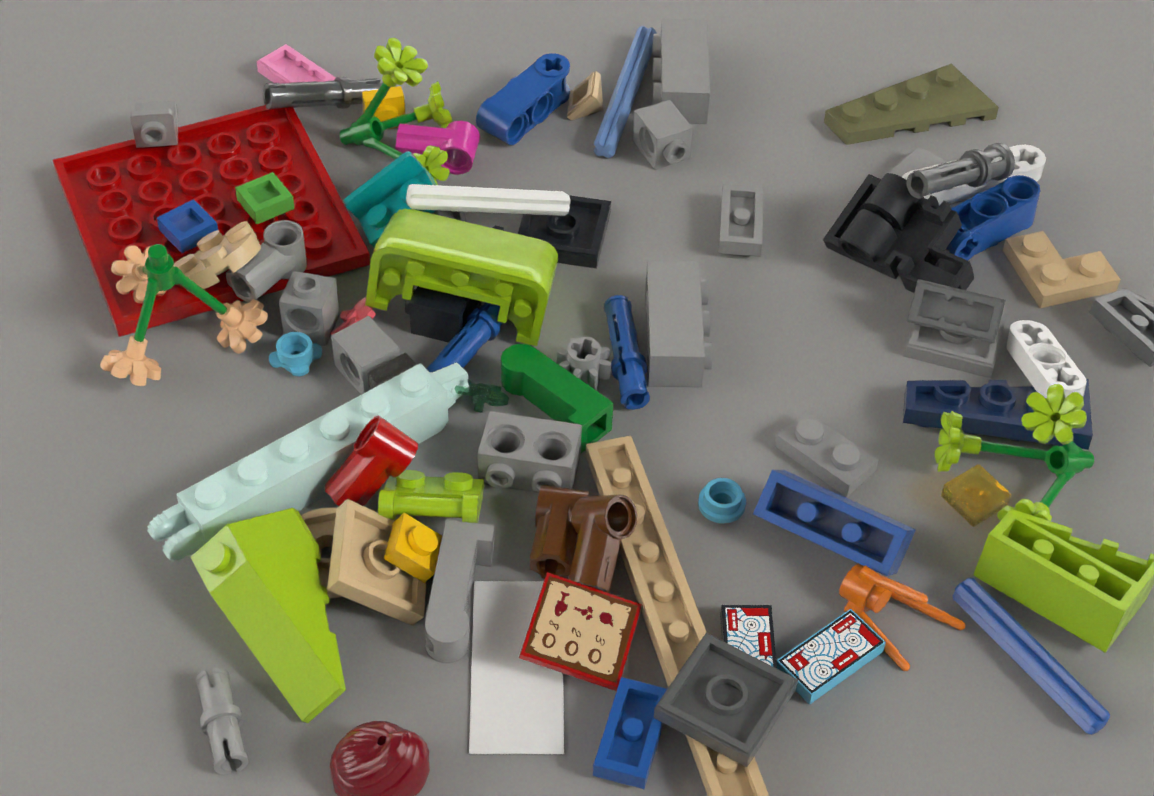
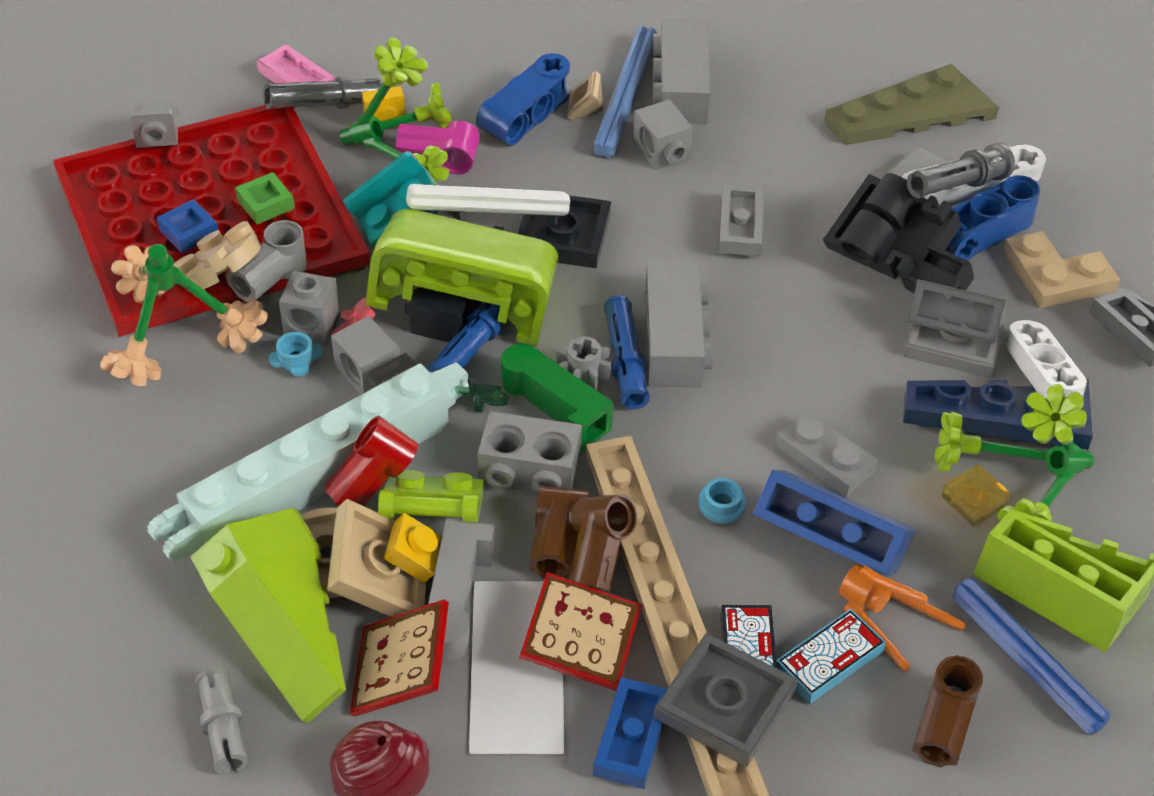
(400, 658): none -> piece
(948, 711): none -> reddish brown piece

